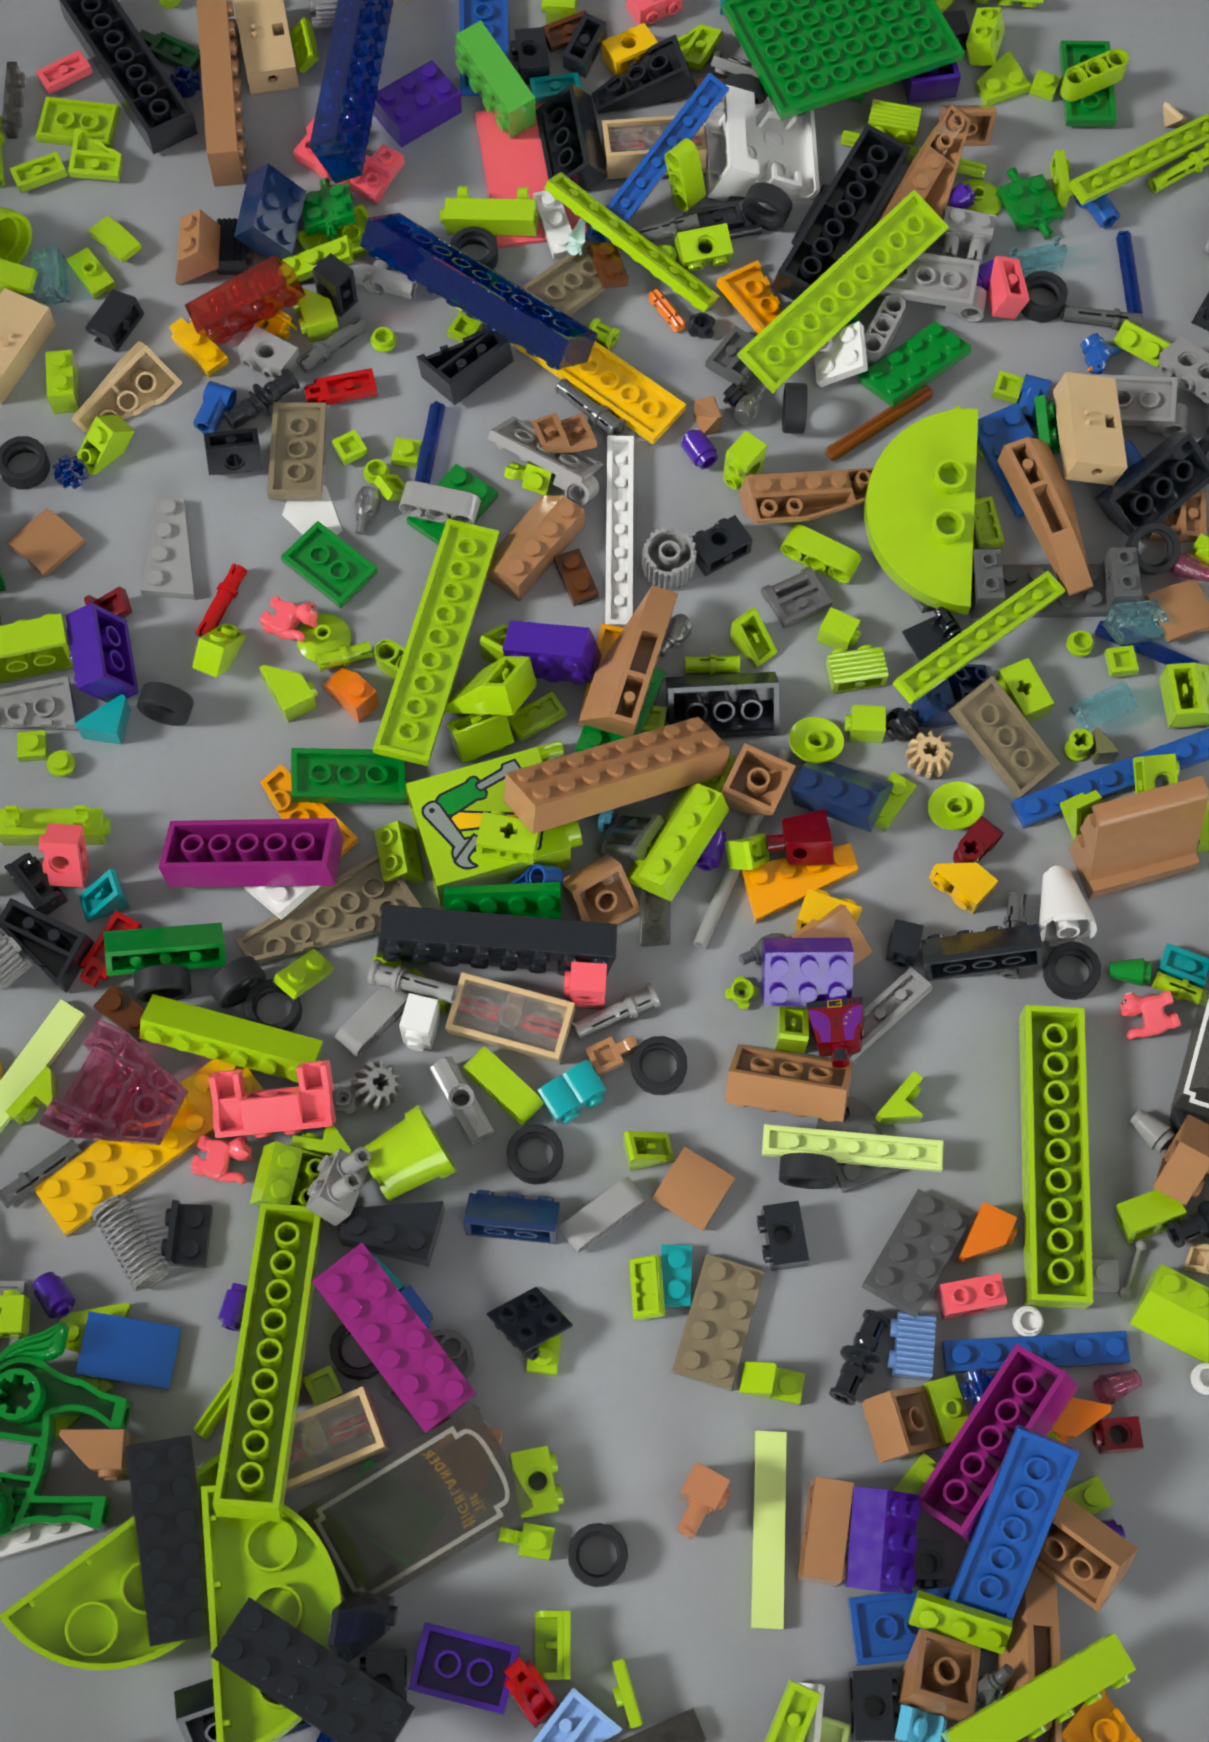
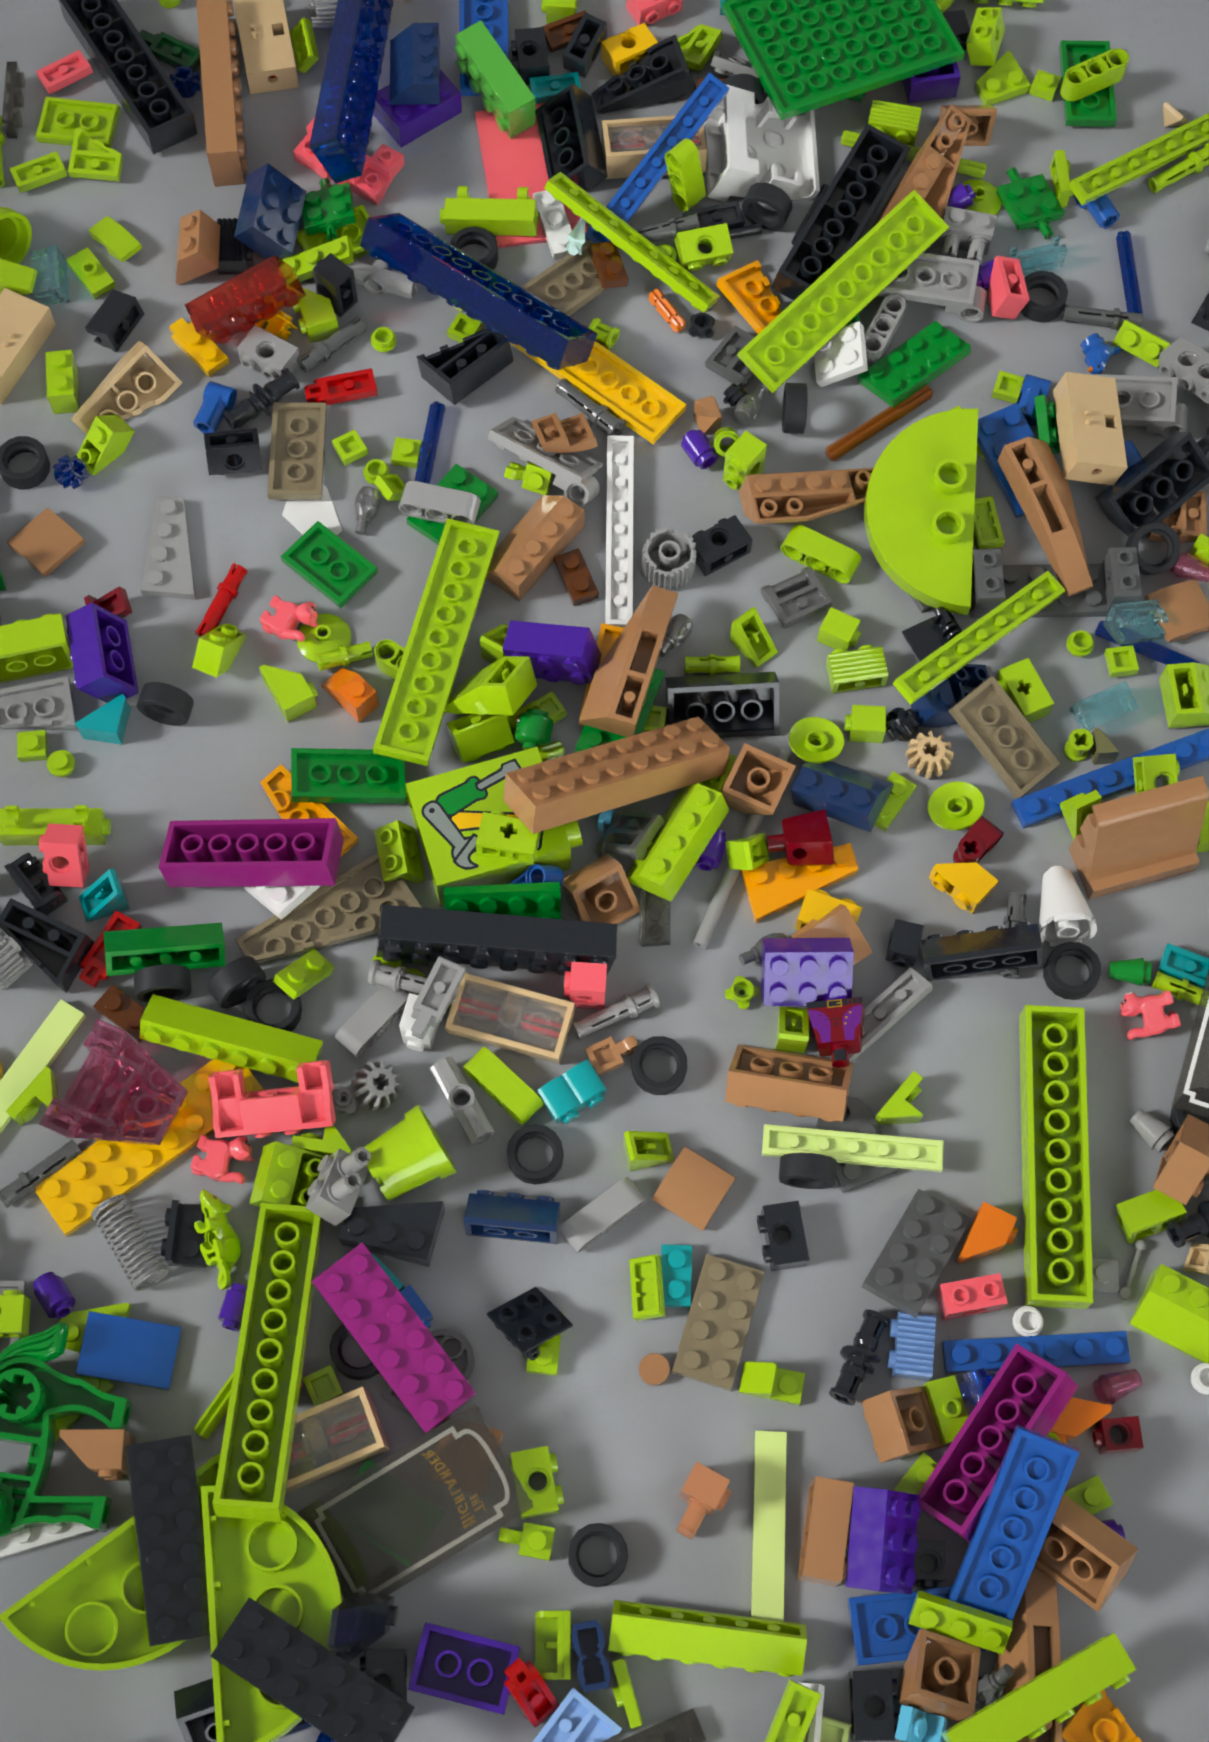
(221, 1242): none -> lime animal
(415, 65): none -> dark blue slope
(436, 995): none -> light grey hinge
(534, 729): none -> green head
(592, 1666): none -> dark blue brick
(654, 1369): none -> medium nougat tile
(708, 1638): none -> lime brick
(719, 435): none -> lime brick

